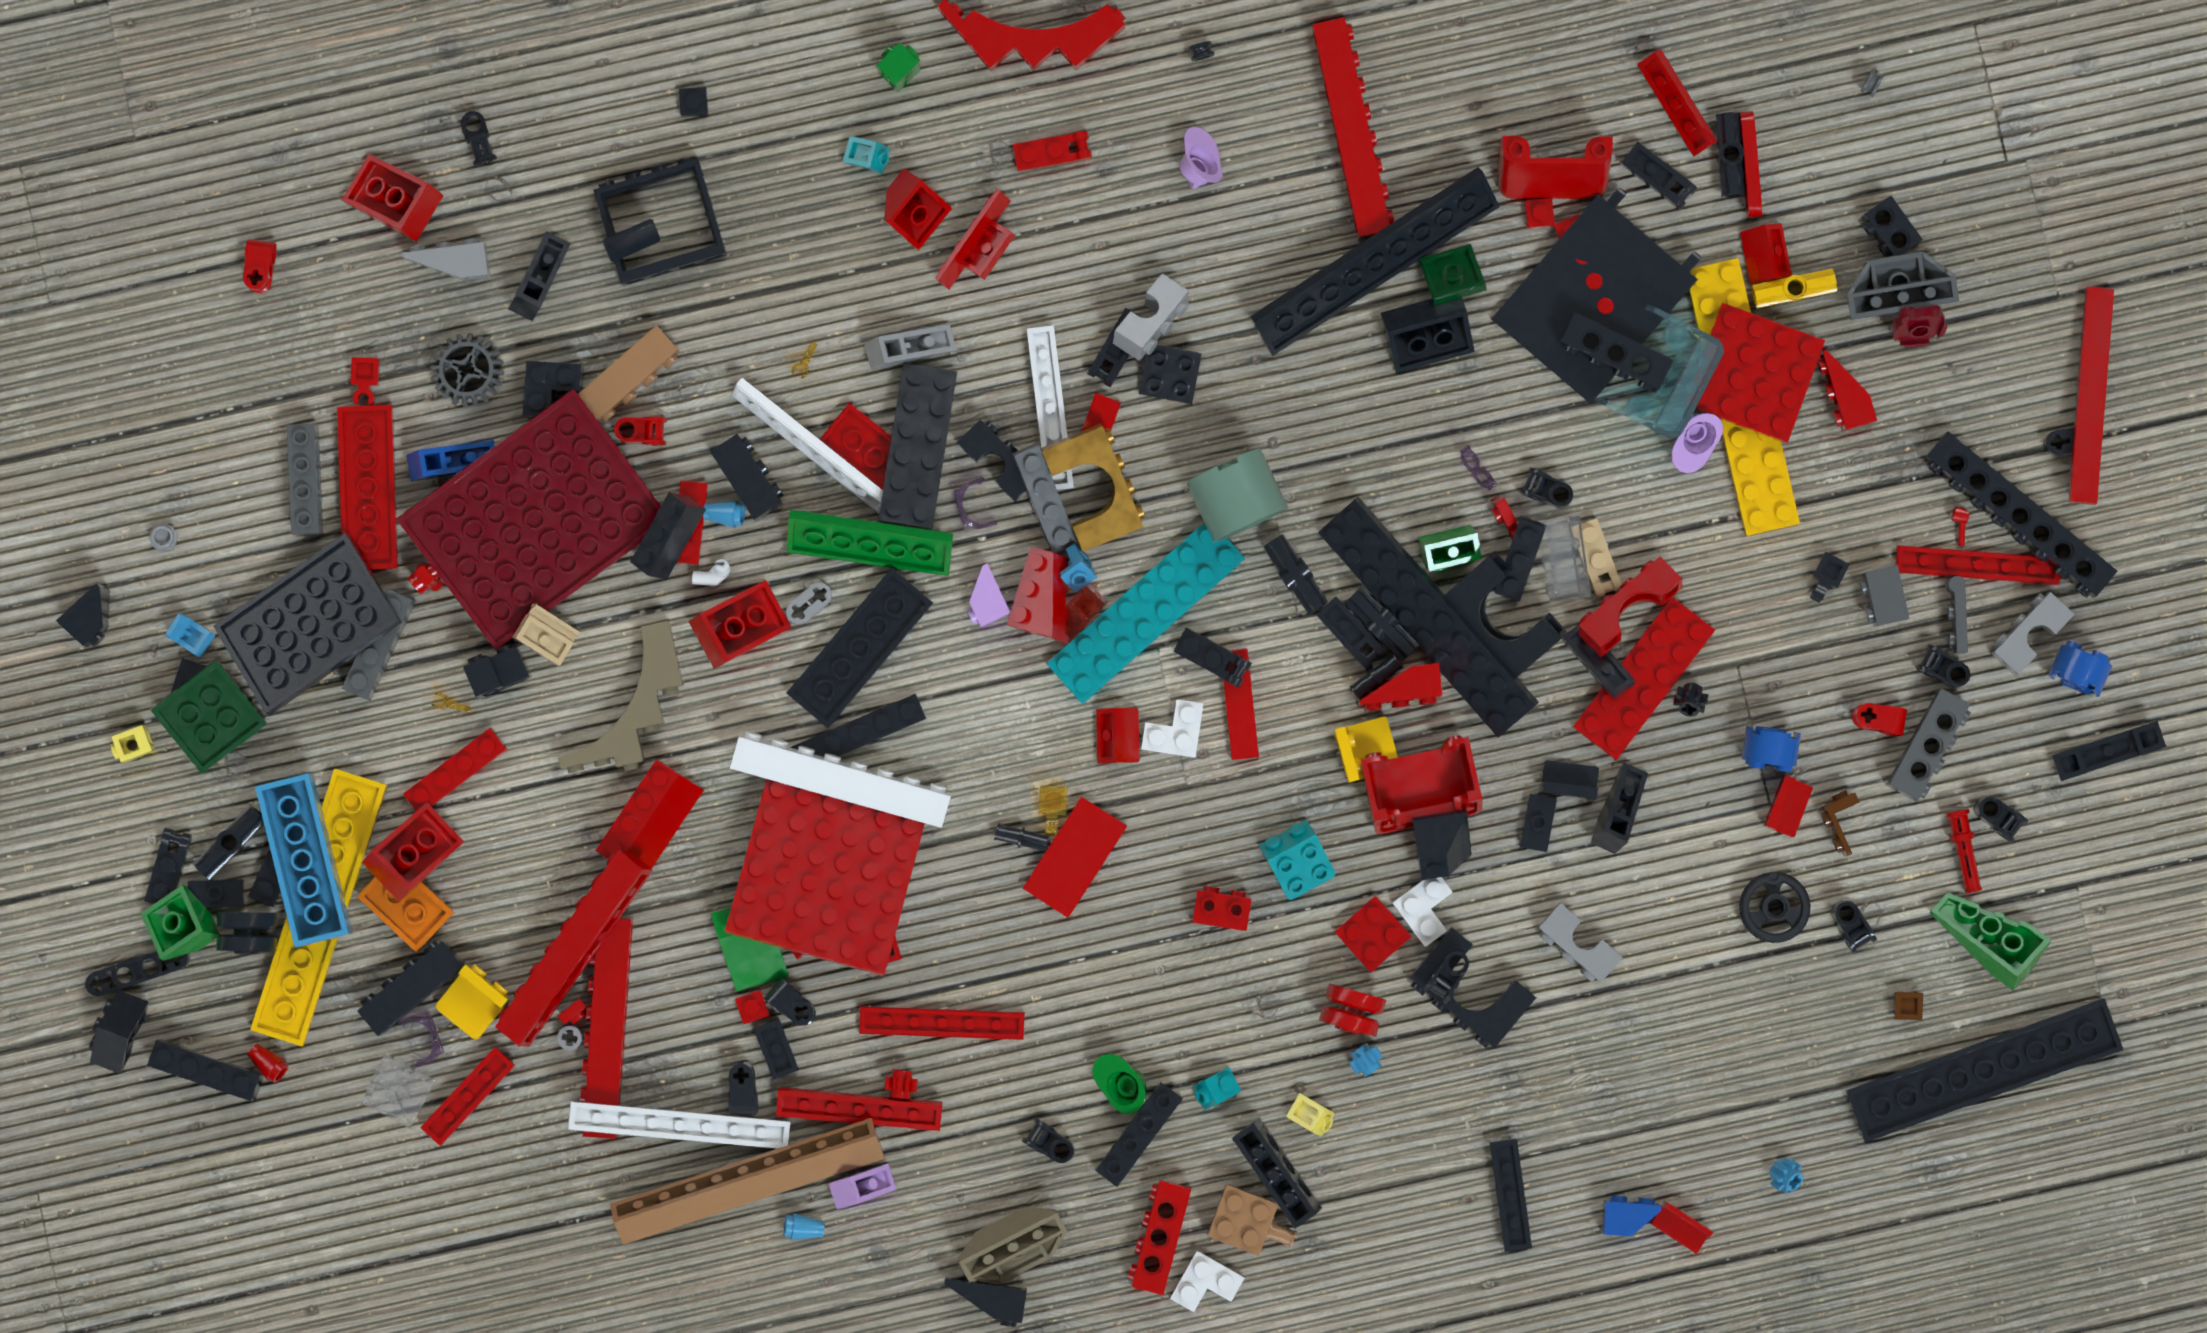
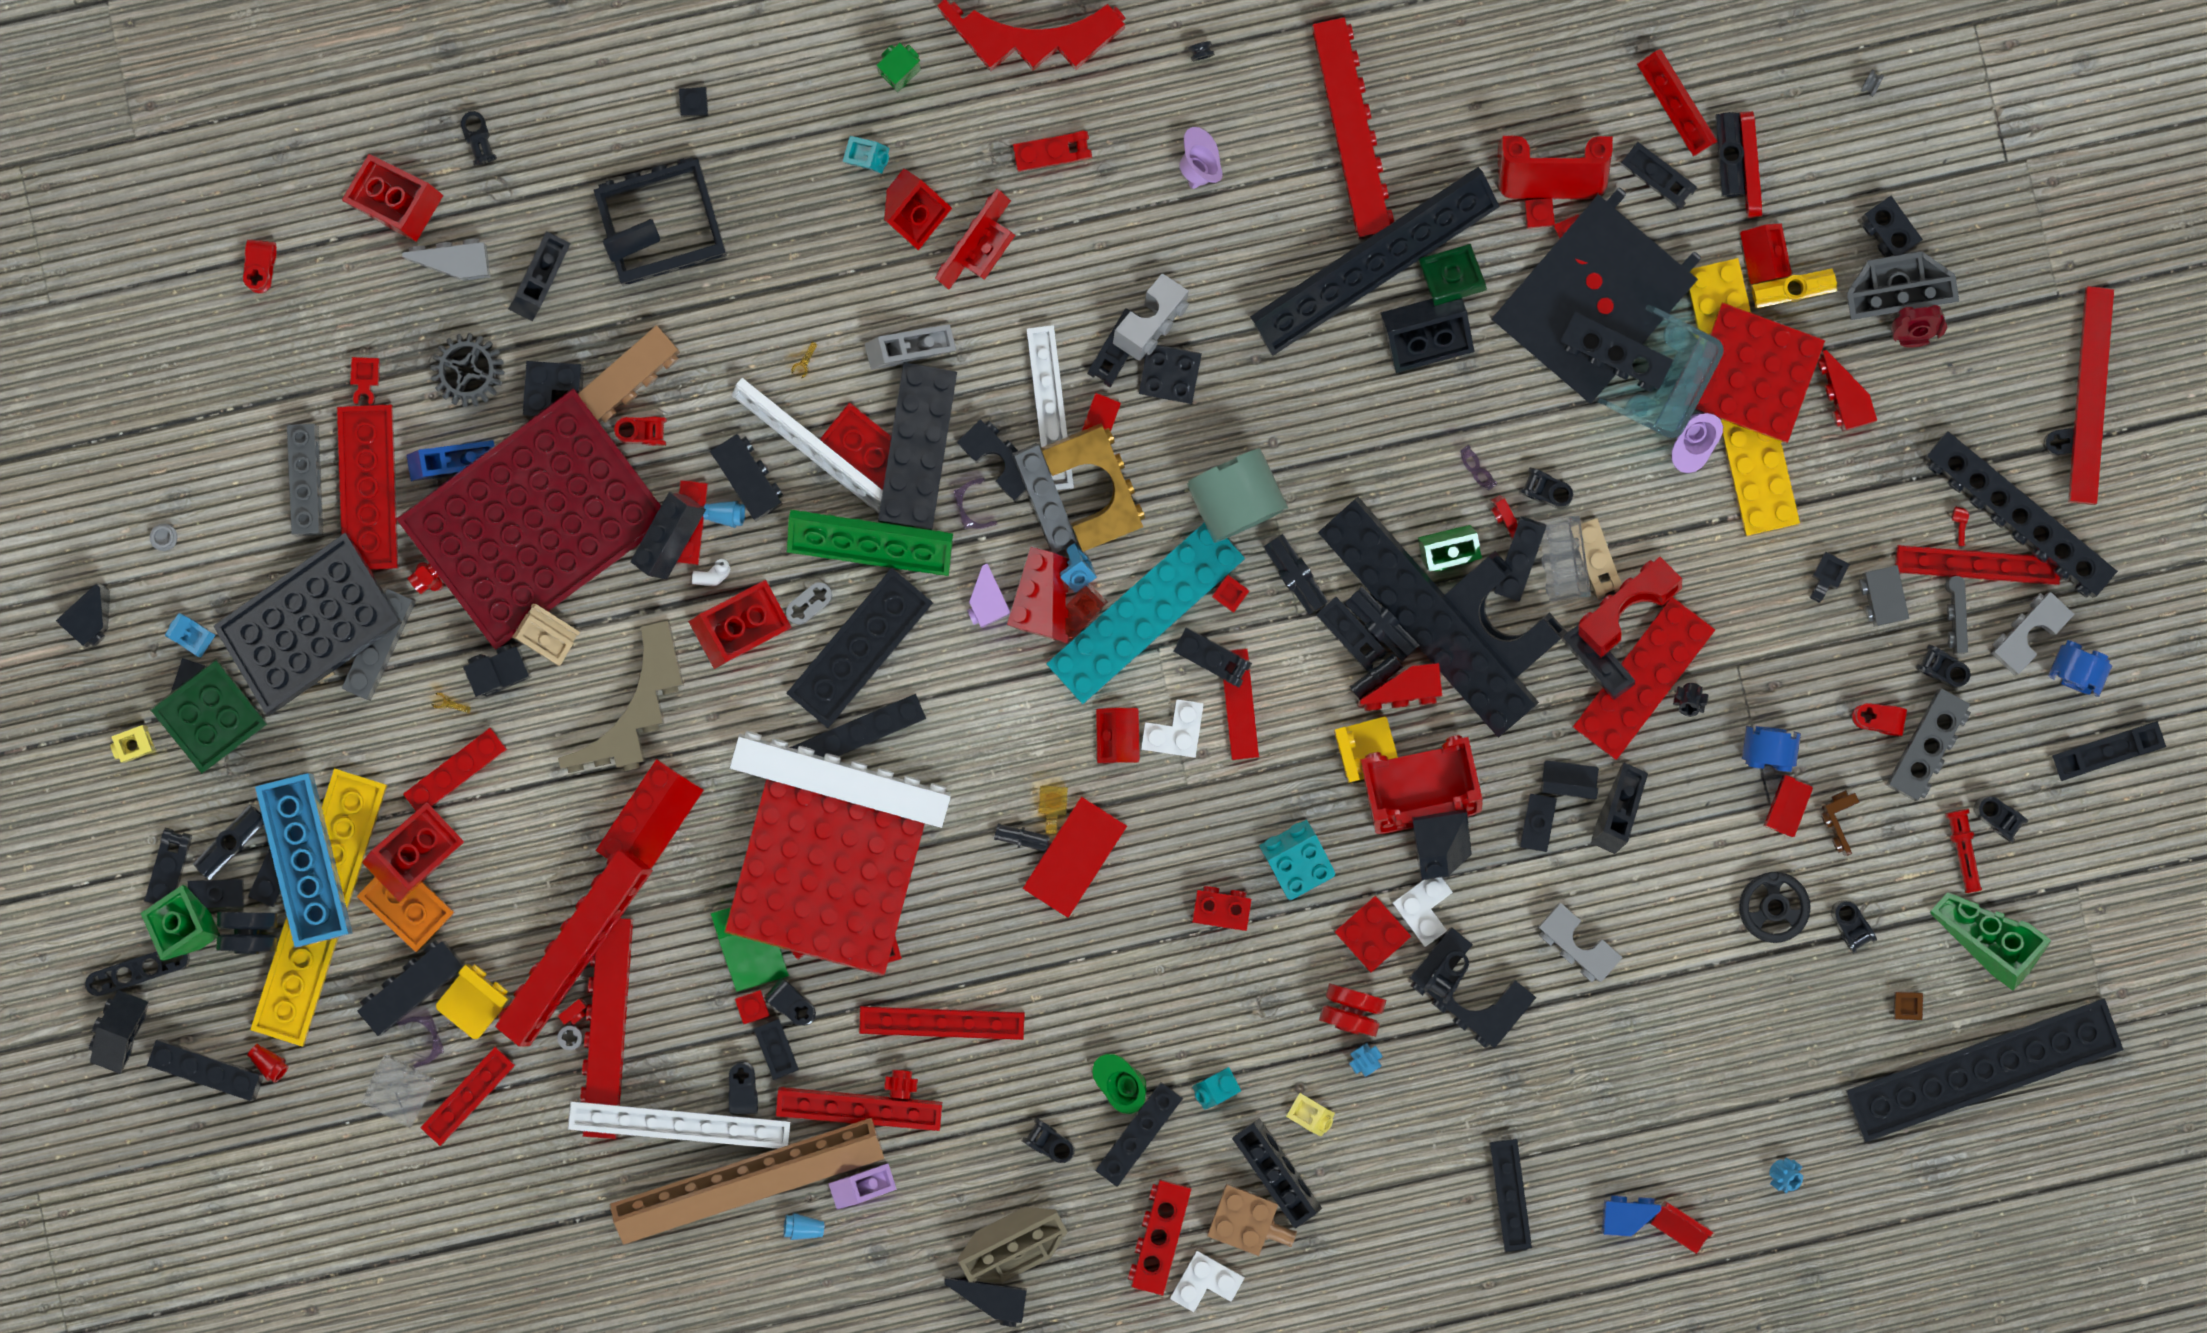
(1230, 593): none -> red plate

